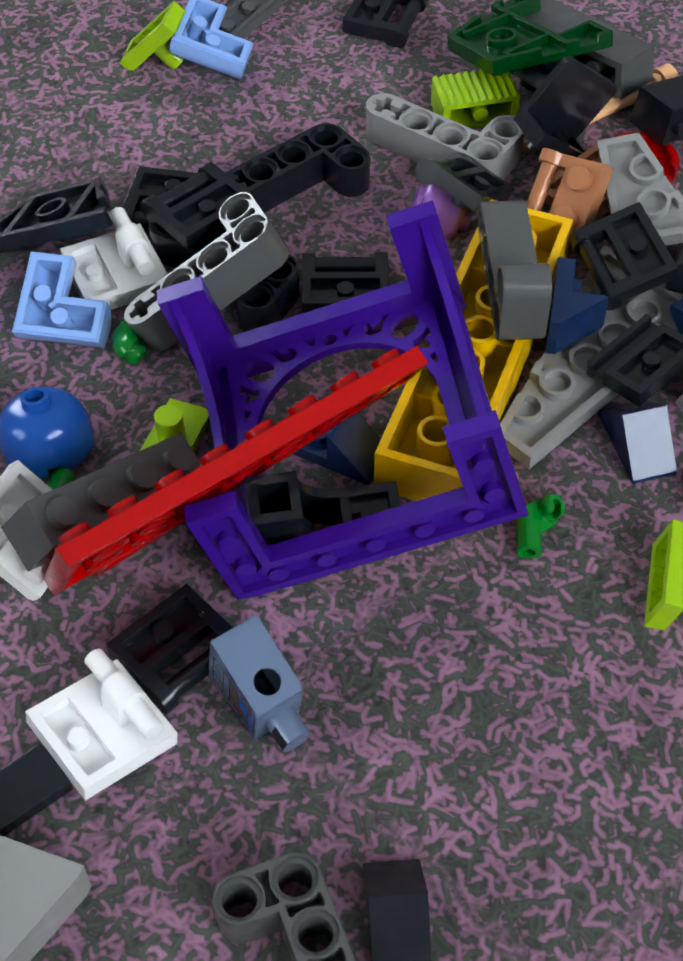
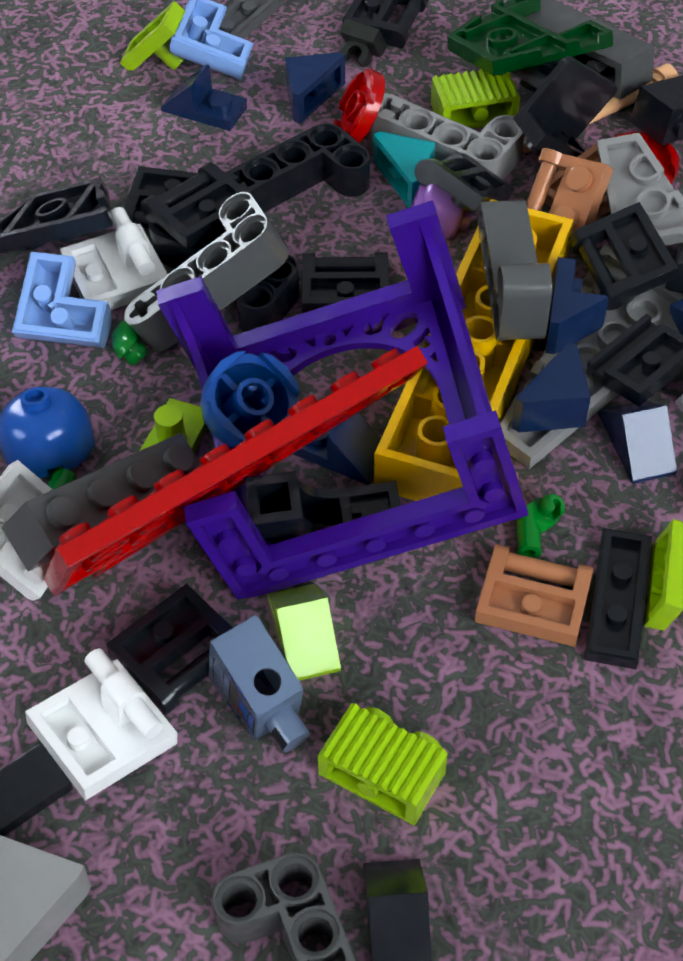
(199, 102): none -> dark blue slope
(245, 393): none -> blue cylinder
(305, 631): none -> slope
(313, 81): none -> dark blue slope
(361, 103): none -> red tile
(362, 39): none -> pearl dark grey tile
(383, 762): none -> lime brick
(397, 158): none -> teal slope
(533, 606): none -> nougat plate
(555, 396): none -> dark blue slope
(618, 599): none -> black tile

